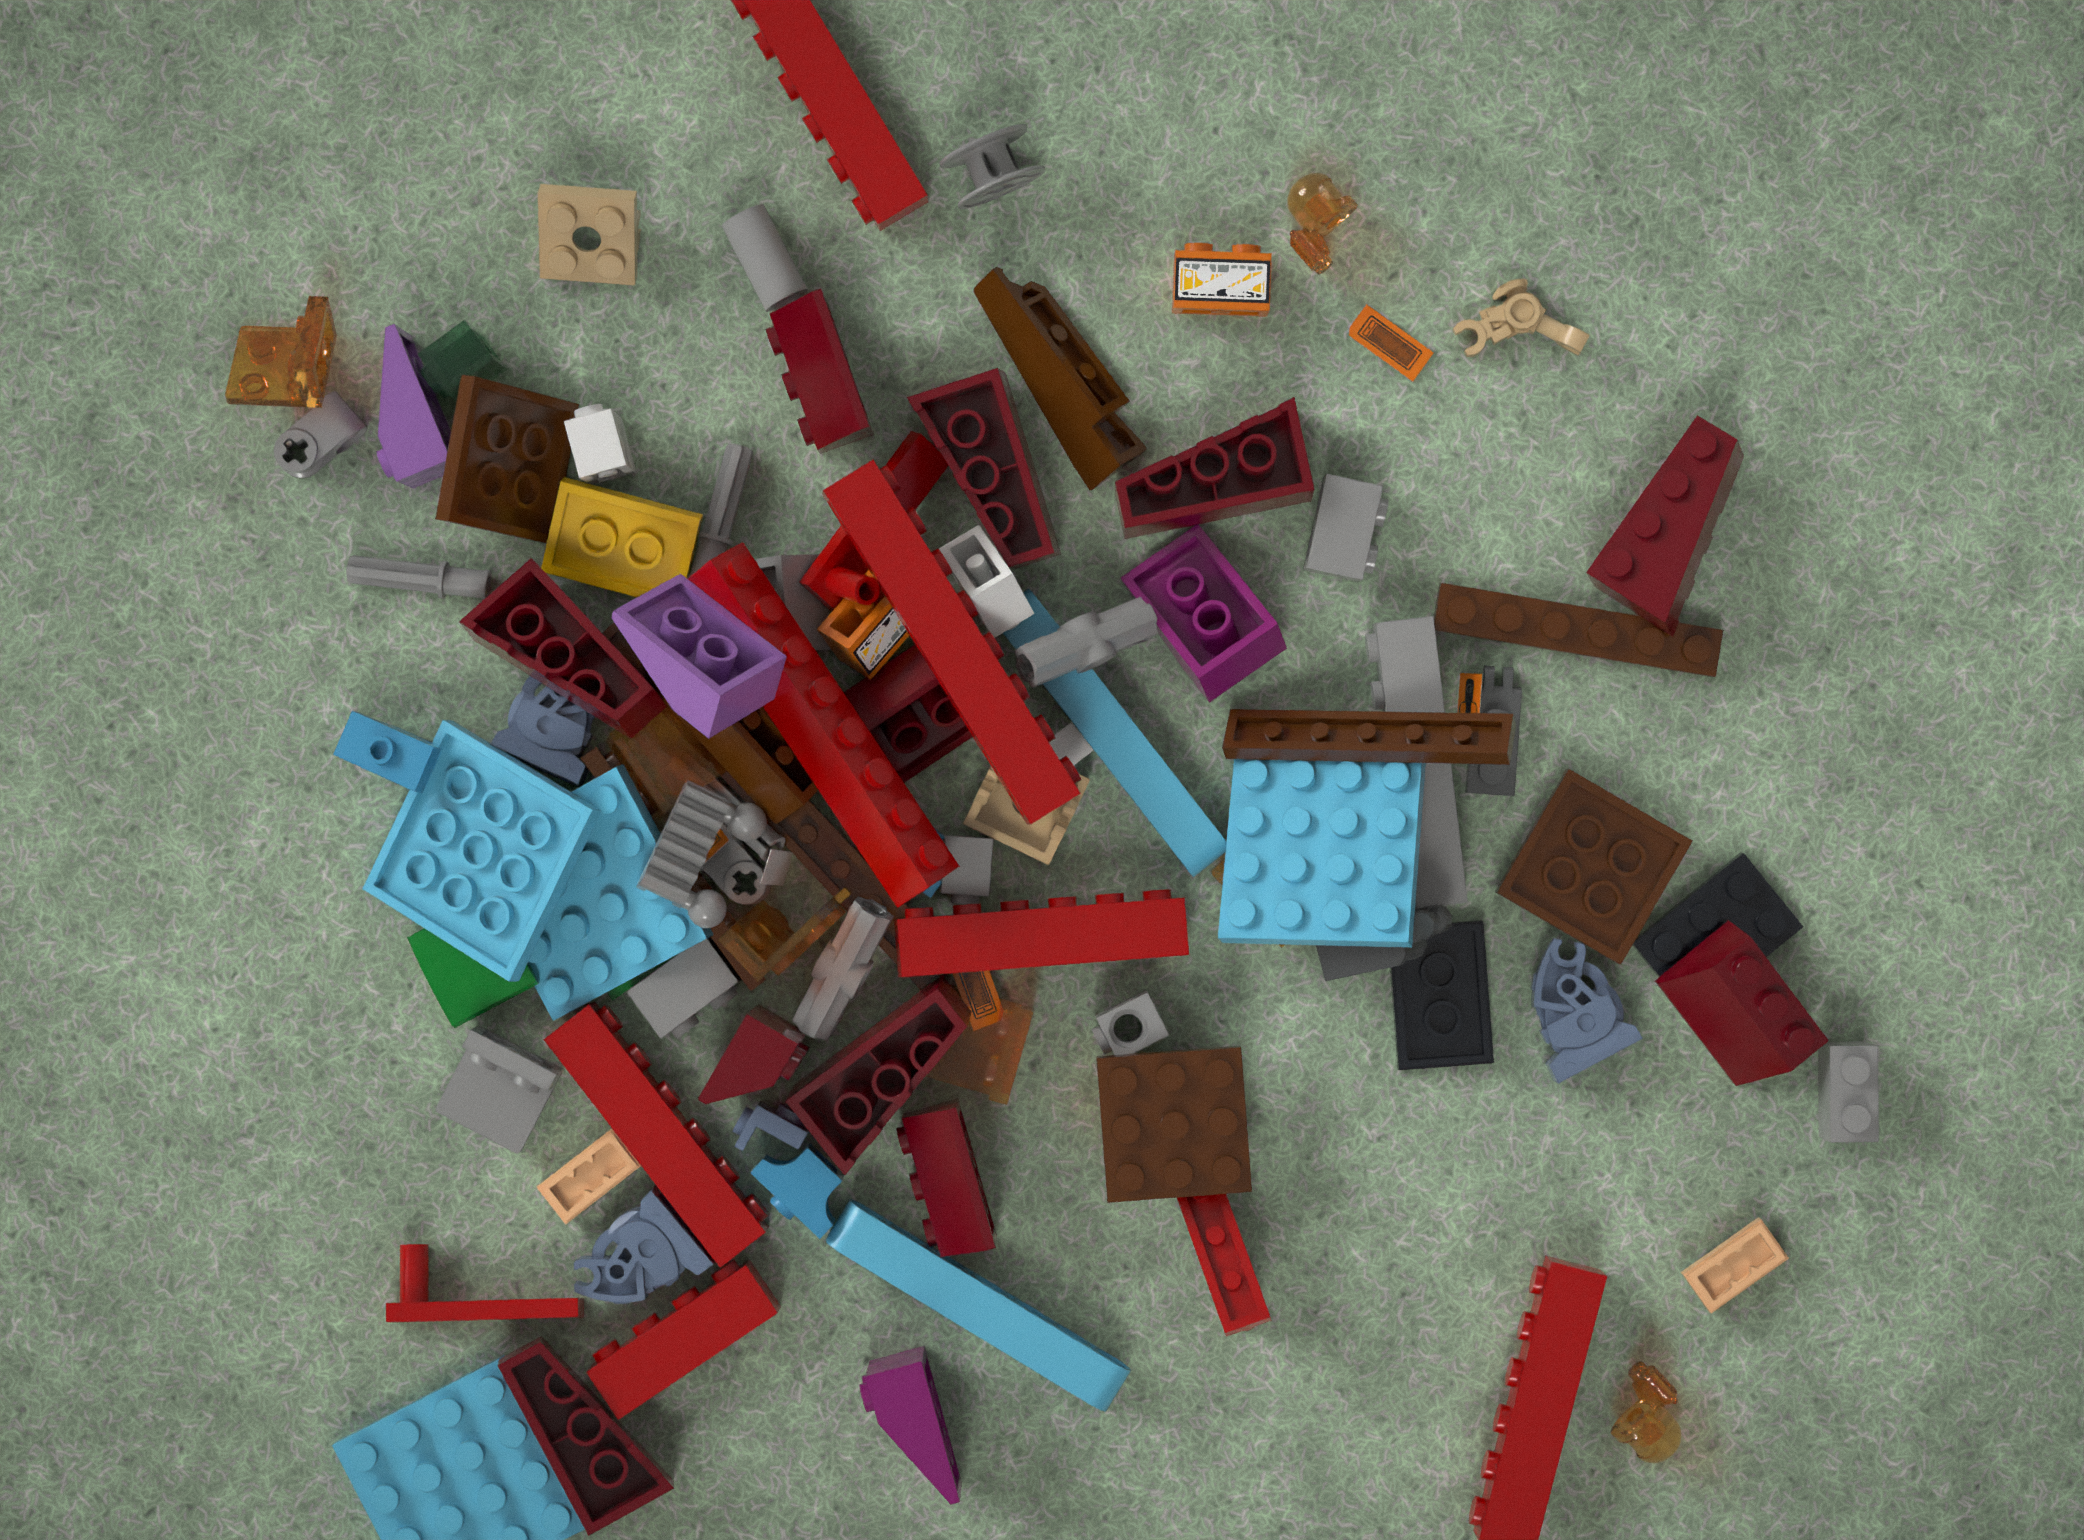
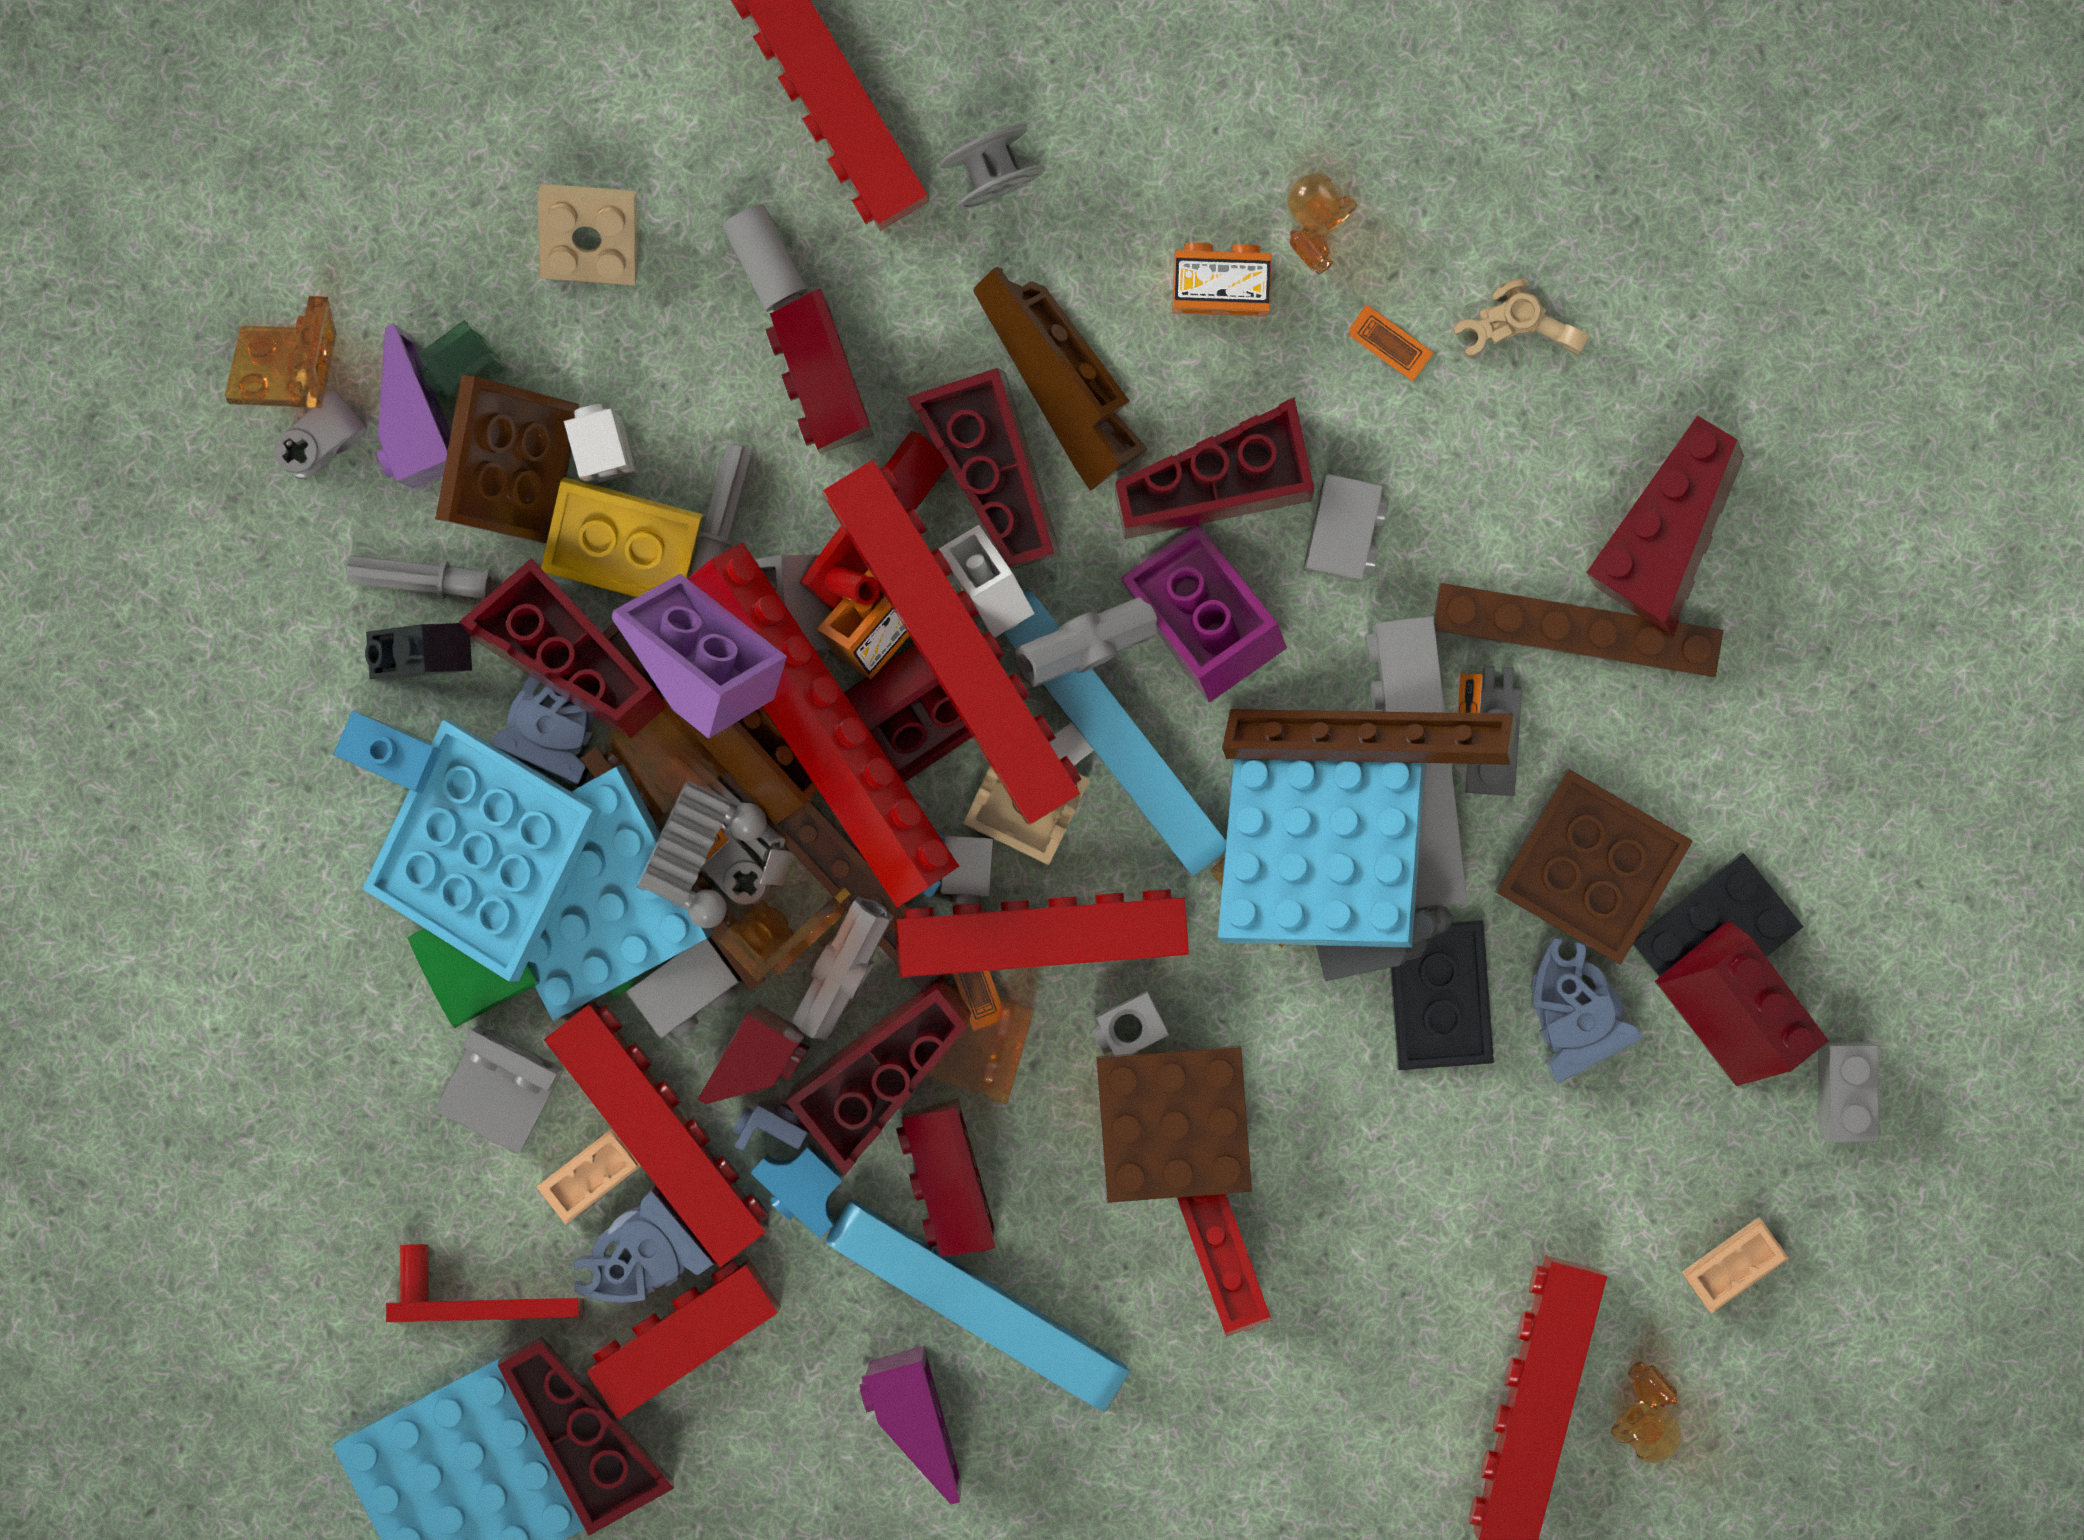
(418, 650): none -> black slope

